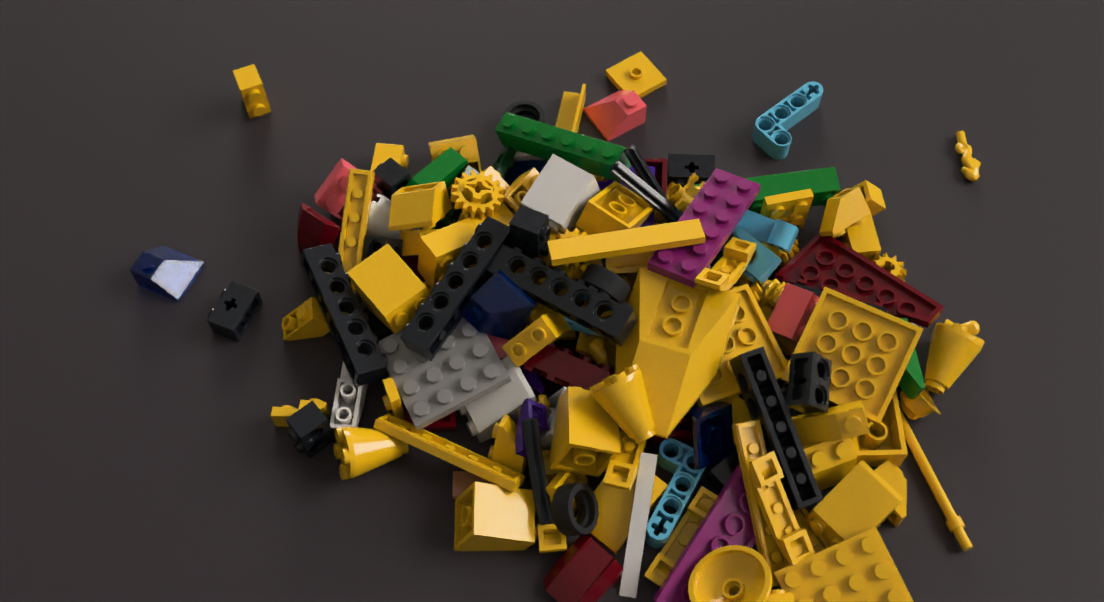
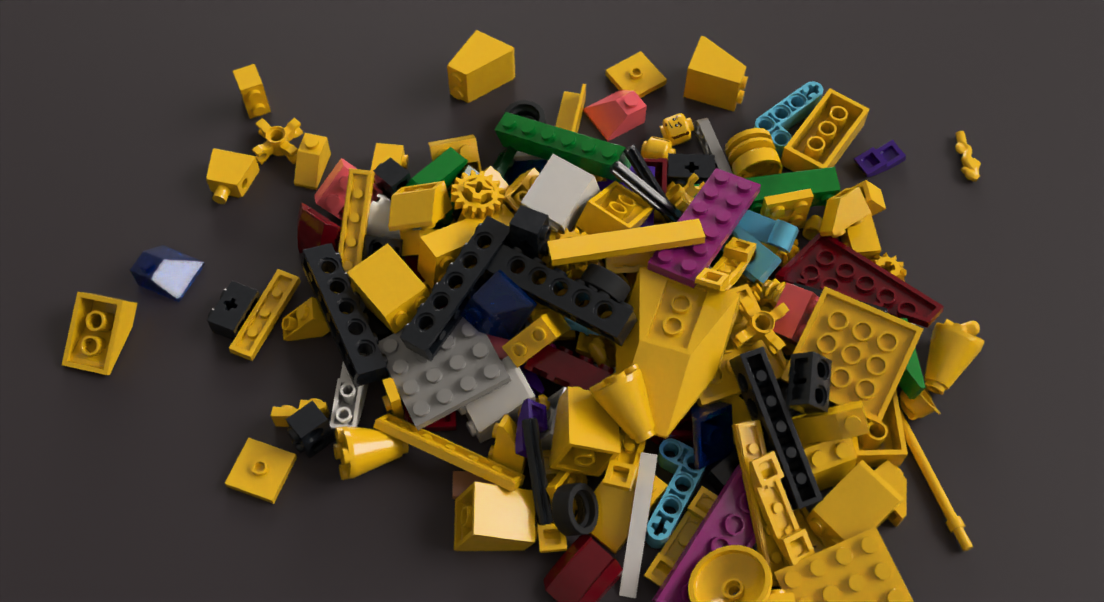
(97, 332): none -> yellow slope
(230, 174): none -> yellow torso
(261, 470): none -> yellow plate
(264, 315): none -> yellow plate
(277, 140): none -> yellow pin
(311, 161): none -> yellow slope
(480, 67): none -> yellow slope
(657, 148): none -> yellow head
(677, 129): none -> yellow head
(710, 143): none -> light grey beam
(715, 76): none -> yellow slope
(753, 154): none -> yellow wheel
(768, 319): none -> yellow pin
(812, 227): none -> yellow hose
(825, 133): none -> yellow brick
(881, 159): none -> dark purple slope

